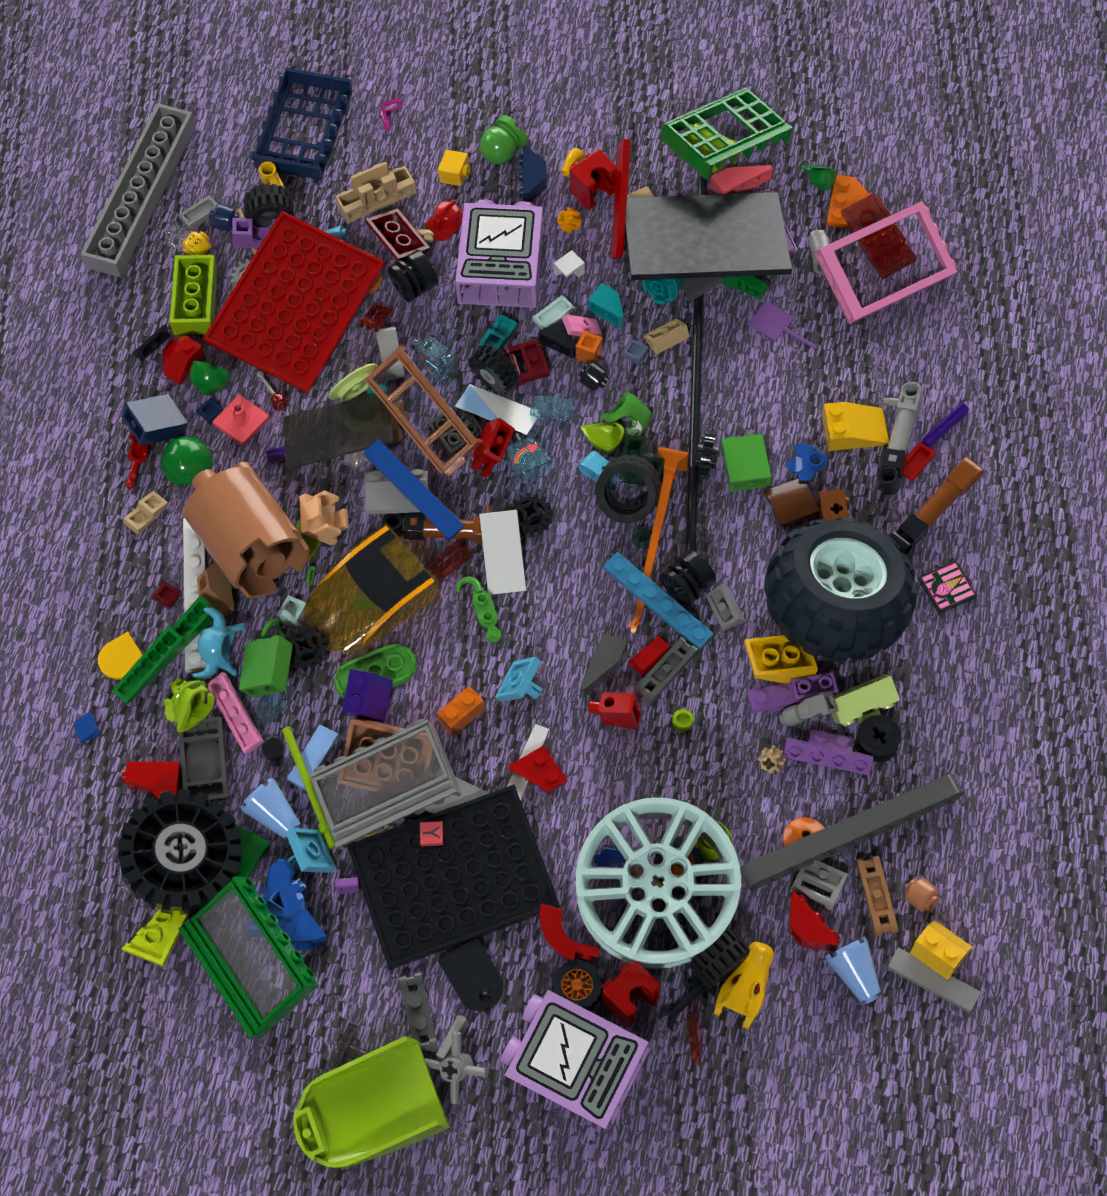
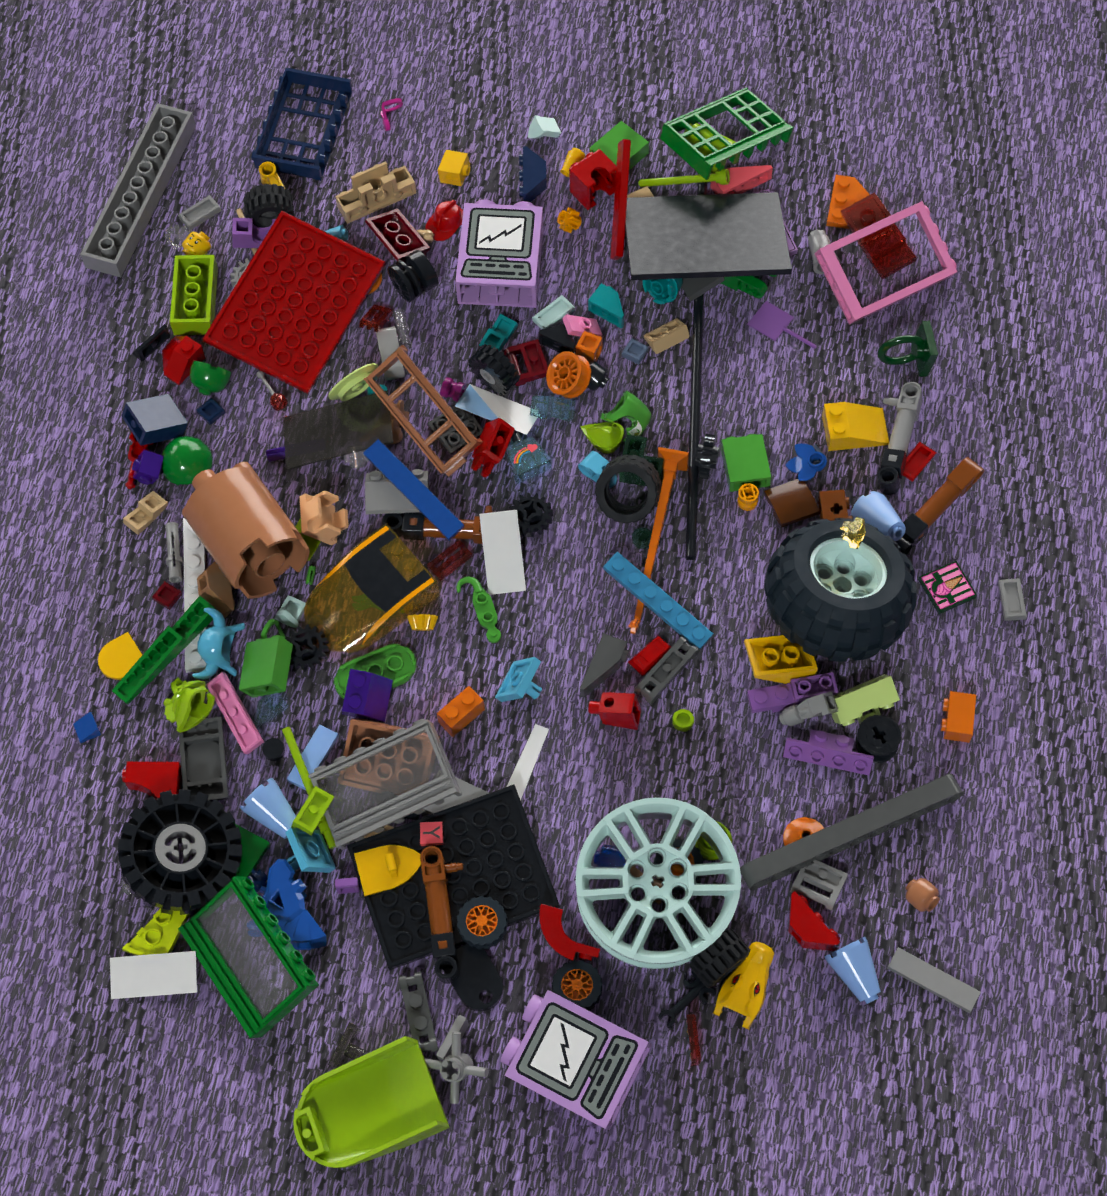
(147, 467): none -> dark purple brick
(153, 975): none -> white sticker
(174, 572): none -> light grey pin
(223, 217): dark blue head -> none
(241, 420): coral tile -> none
(258, 878): none -> dark blue plate
(313, 810): none -> lime panel
(386, 867): none -> yellow shield
(402, 328): none -> clear pin
(422, 622): none -> yellow piece
(434, 358): clear light blue torso -> none
(442, 935): none -> dark orange piece
(452, 389): none -> magenta wheel
(482, 922): none -> black wheel
(502, 141): bright green tile -> none
(540, 770): red wing -> none
(543, 127): none -> light aqua tile
(568, 374): none -> orange wheel
(569, 264): white panel -> none
(609, 144): none -> bright green brick
(631, 984): red piece -> none
(688, 578): black wheel -> none
(721, 177): none -> lime piece
(725, 607): light grey slope -> none
(750, 501): none -> light orange wheel
(772, 759): tan gear -> none
(821, 176): green piece -> none
(854, 532): none -> clear yellow tile
(877, 895): medium nougat plate -> none
(880, 514): none -> light blue cone
(922, 349): none -> dark green tile
(940, 949): yellow slope -> none
(945, 425): dark purple axle -> none
(959, 716): none -> orange brick
(1012, 599): none -> light grey tile

